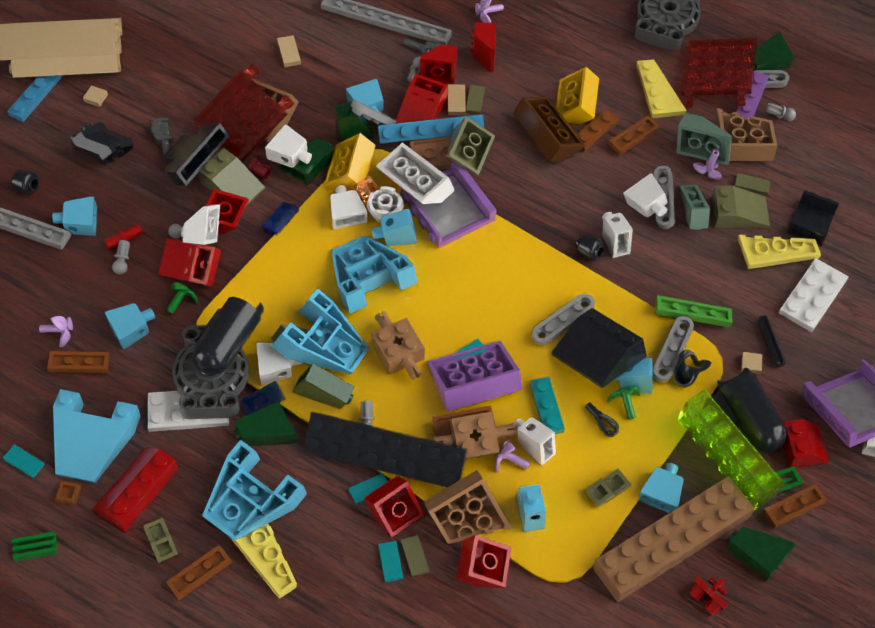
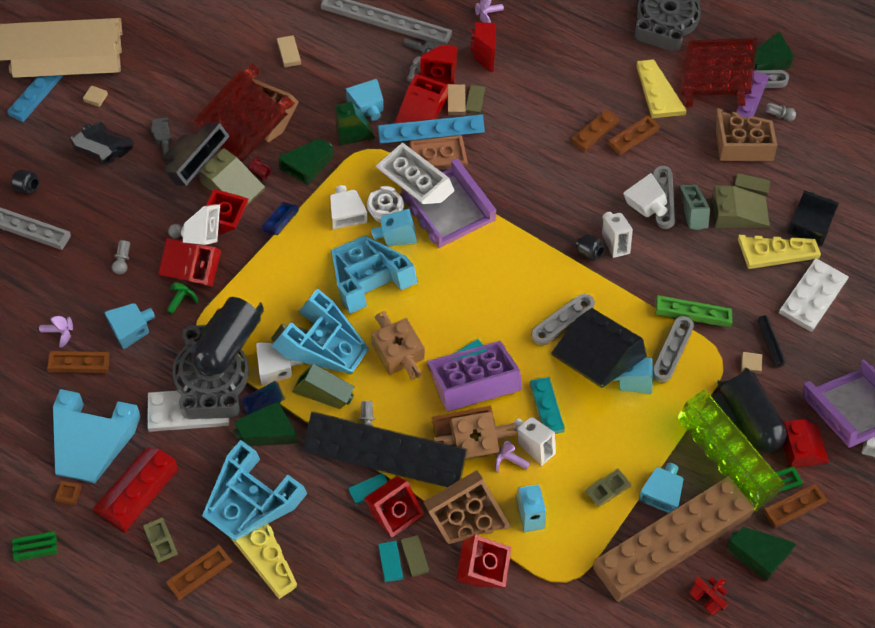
(23, 461): teal piece -> none
(78, 216): medium azure torso -> none
(126, 235): red pin -> none
(288, 148): white torso -> none
(350, 162): yellow slope -> none
(365, 187): clear orange tile -> none
(370, 113): light grey plate -> none
(470, 145): olive slope -> none
(547, 128): reddish brown slope -> none
(578, 96): yellow slope -> none
(597, 415): black piece -> none
(625, 394): green plant -> none
(685, 374): black piece -> none
(700, 137): sand green slope -> none
(710, 166): lavender plant -> none

